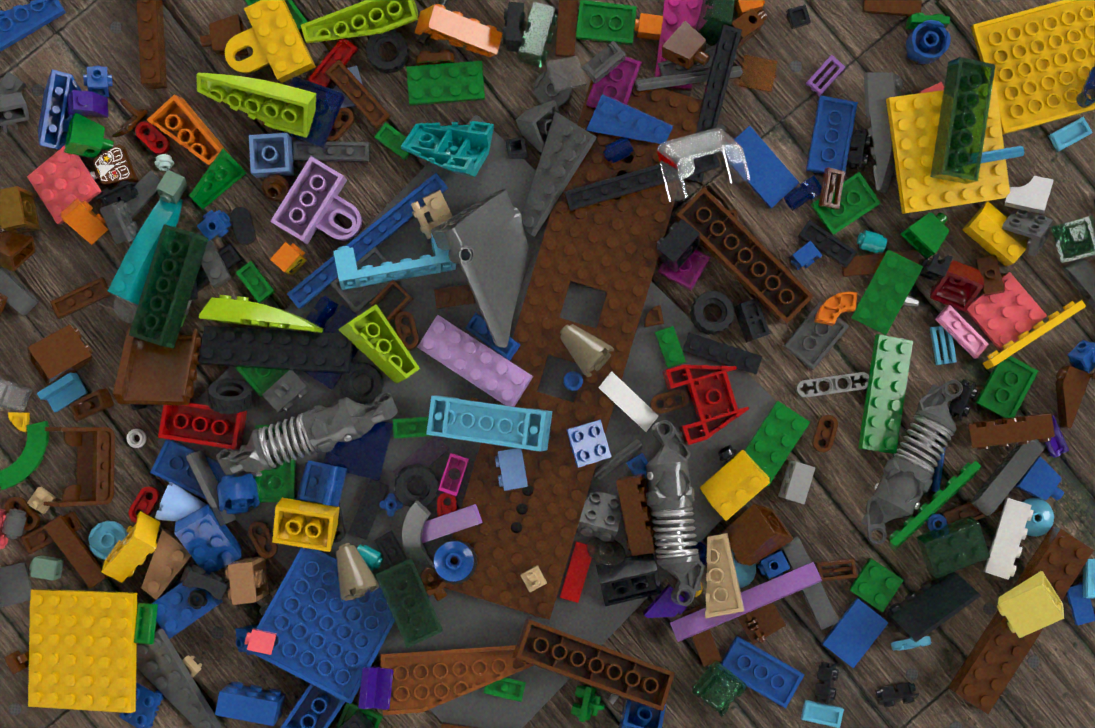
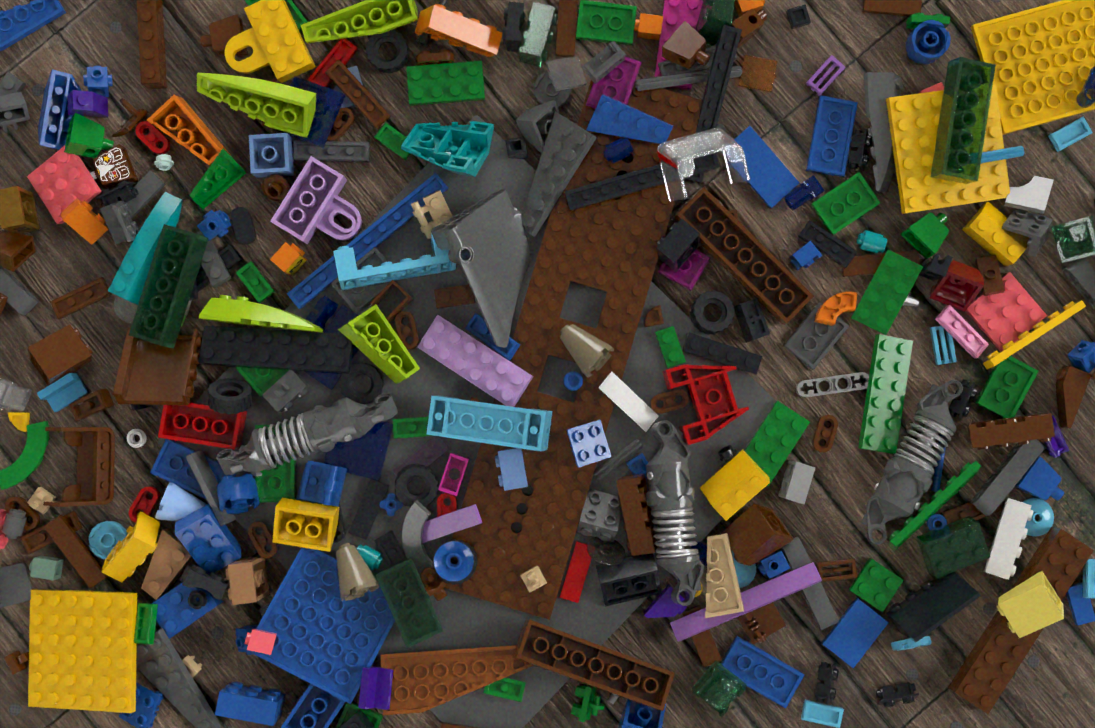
(171, 187): sand green brick -> none
(828, 188): reddish brown tile -> none

